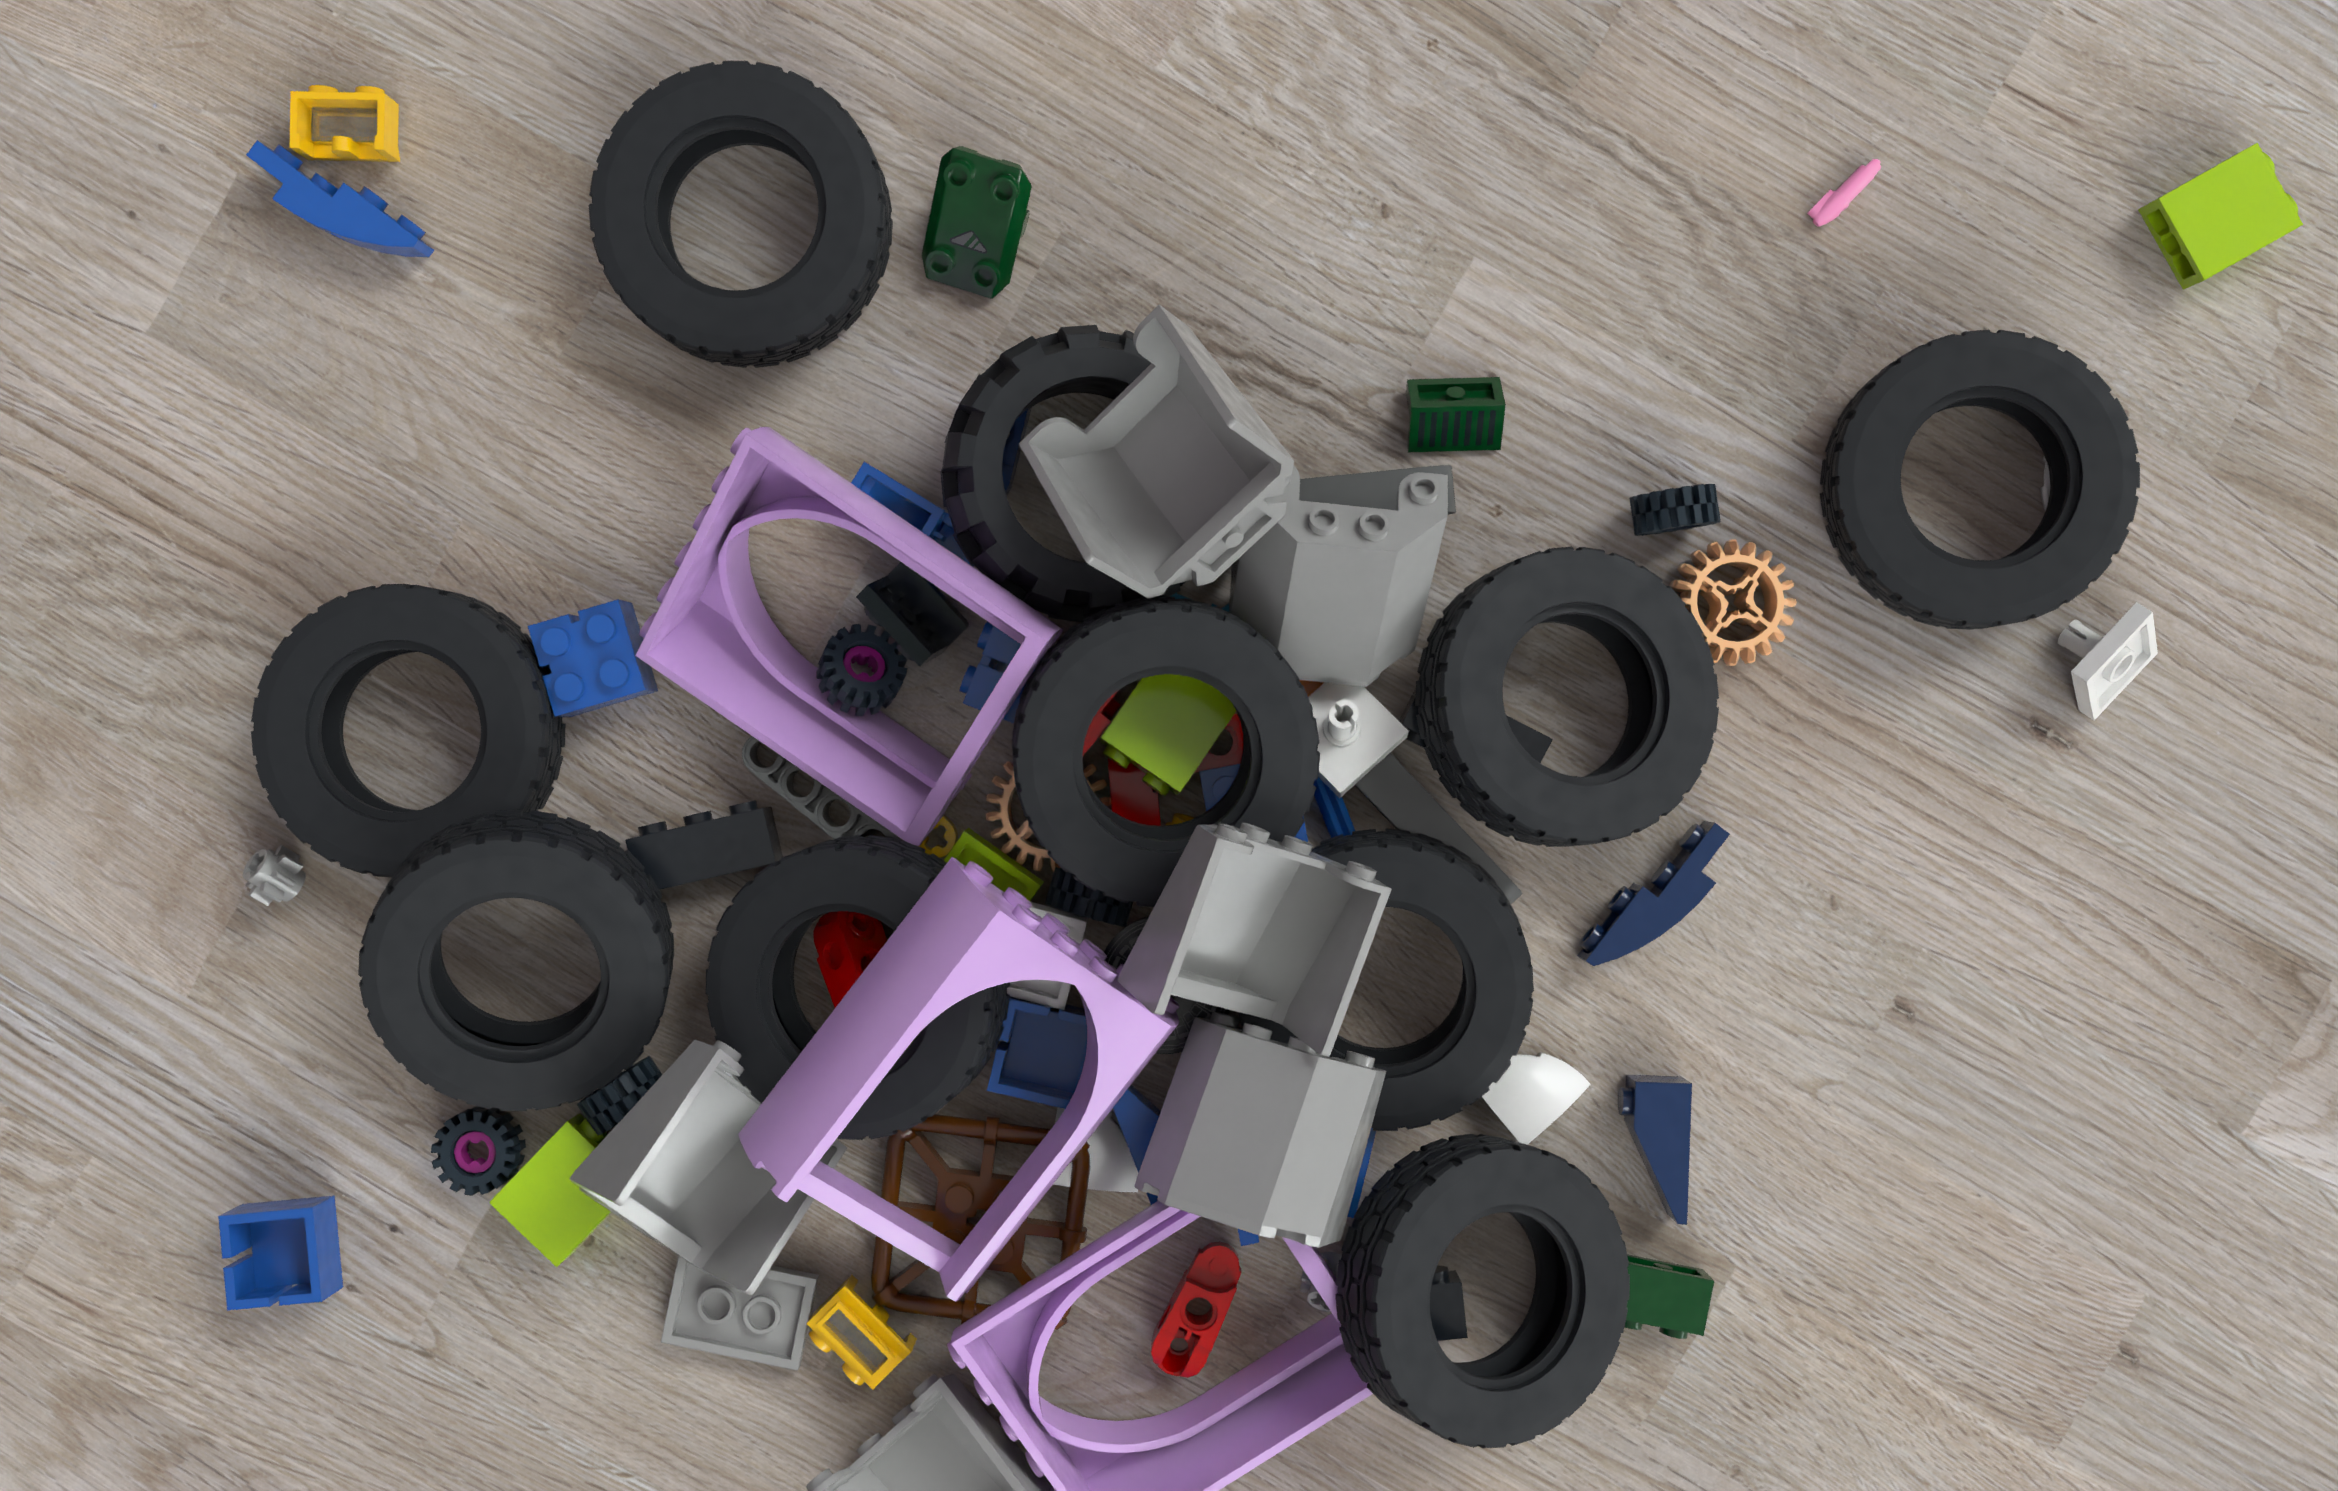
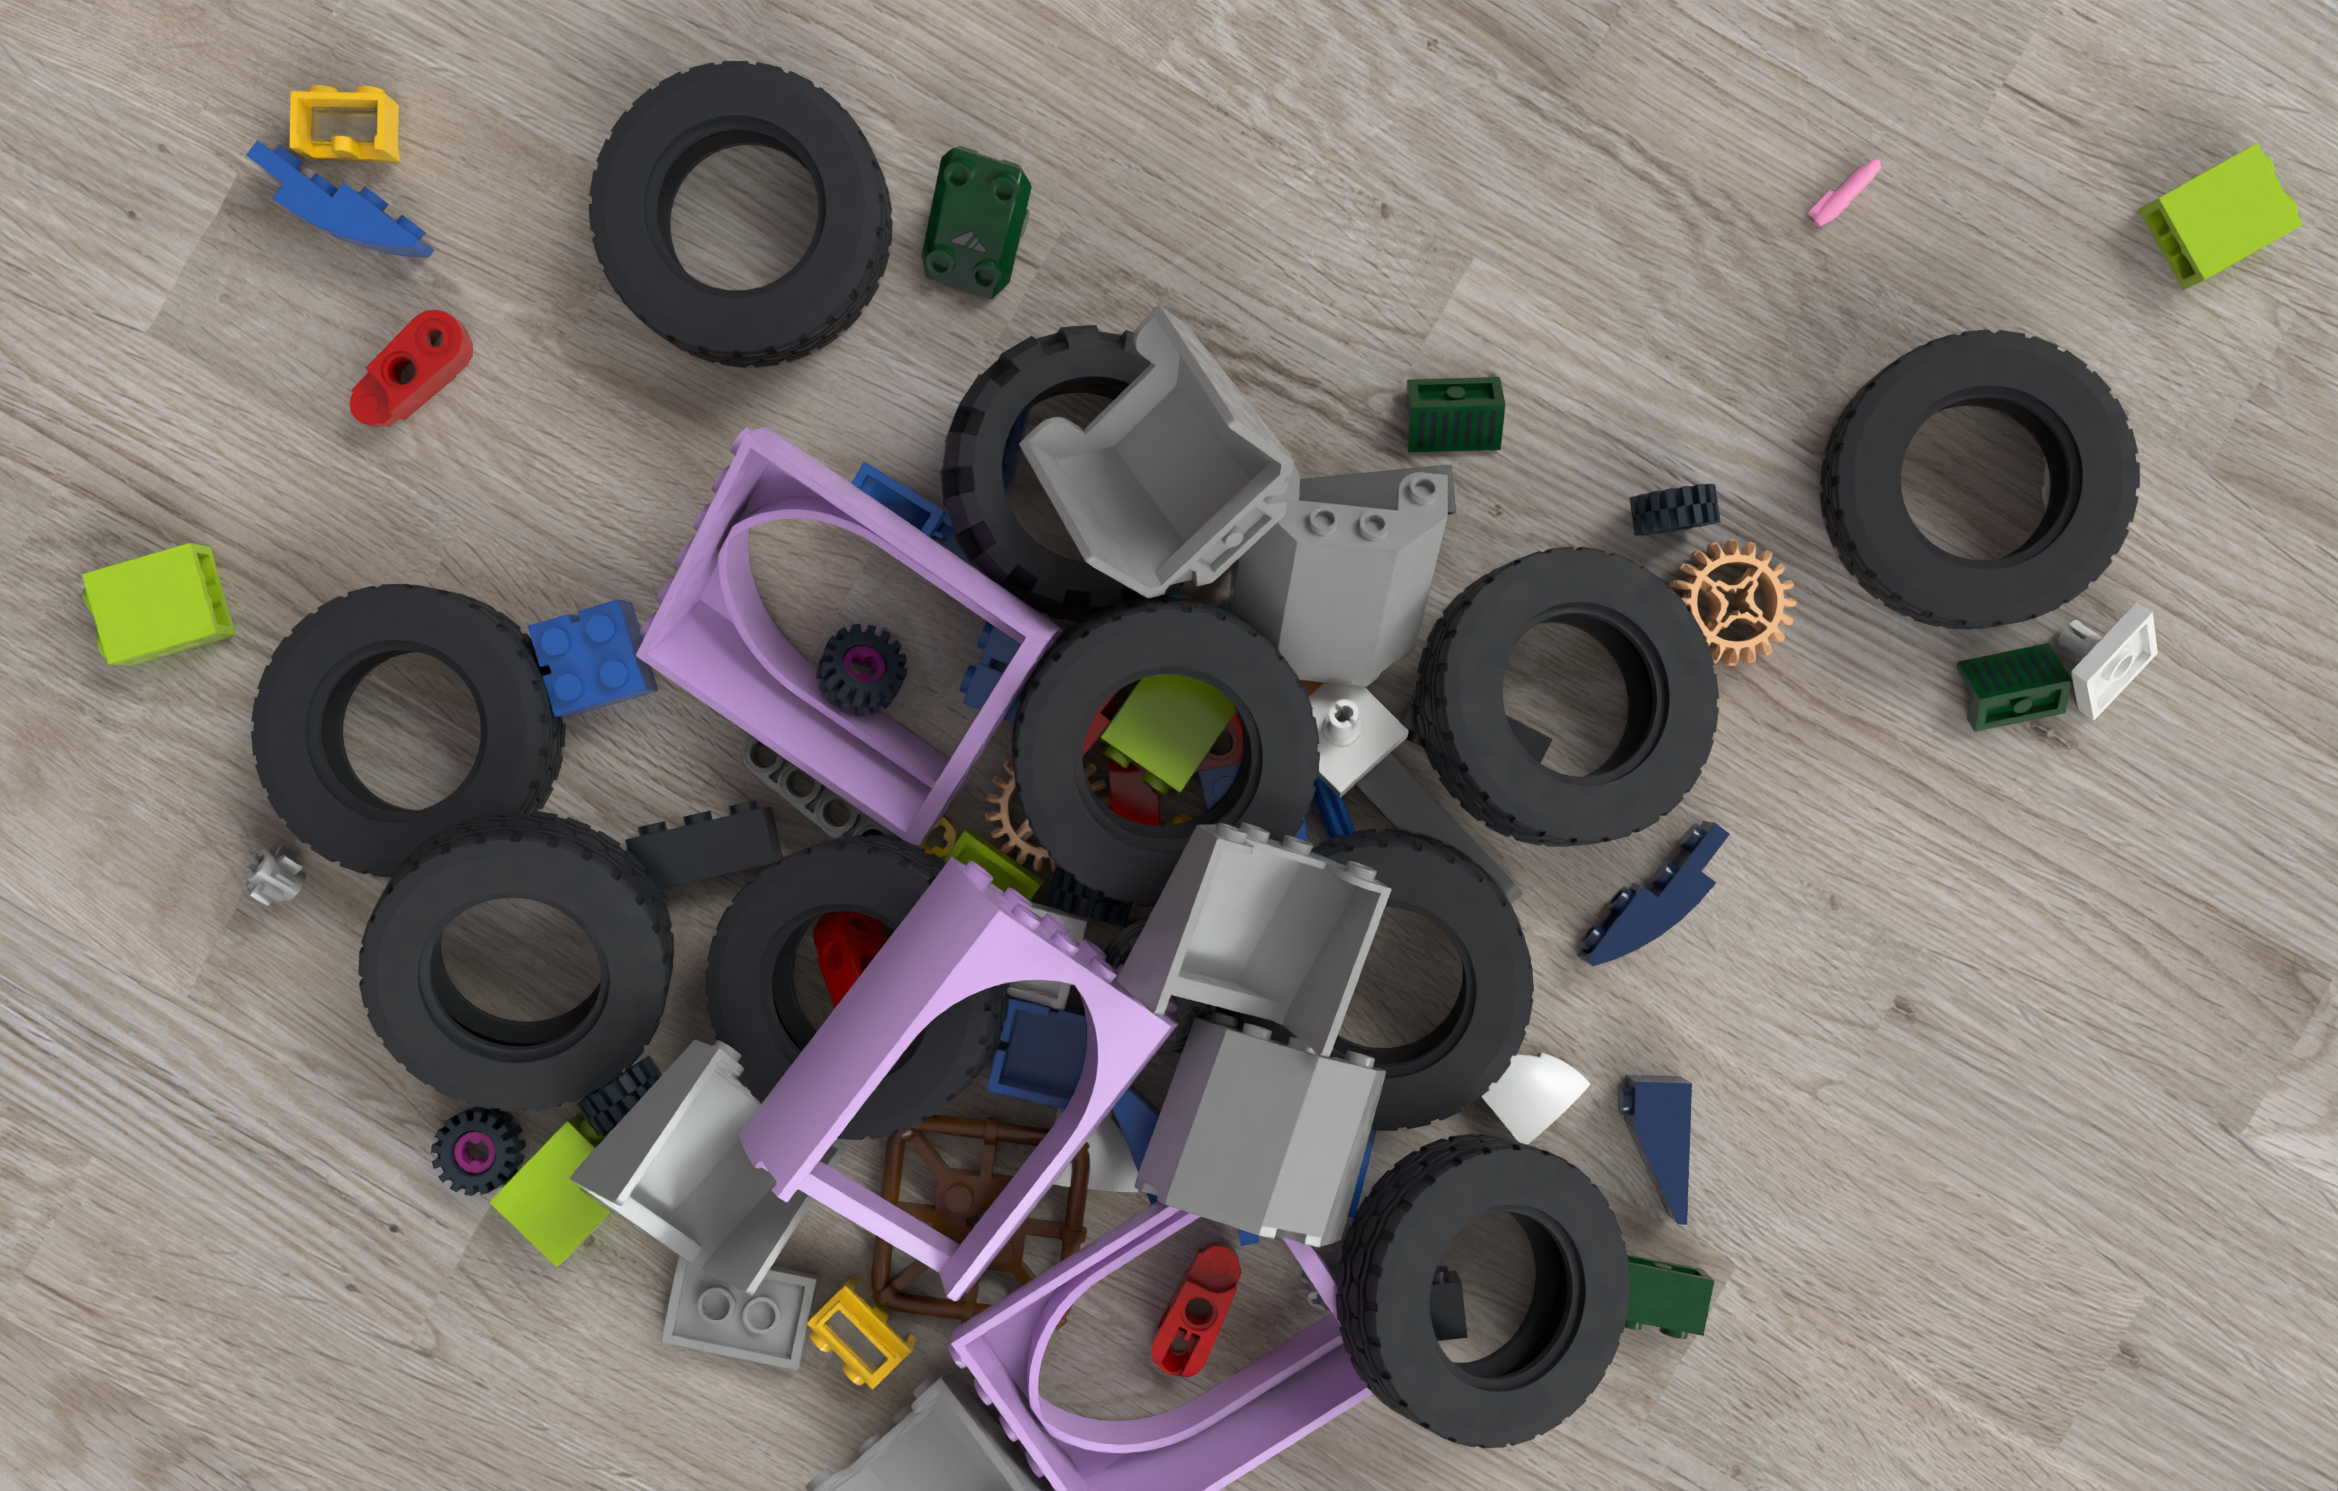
(157, 605): none -> lime brick
(290, 1246): blue piece -> none
(380, 395): none -> red piece
(913, 613): black bracket -> none
(2015, 686): none -> dark green panel

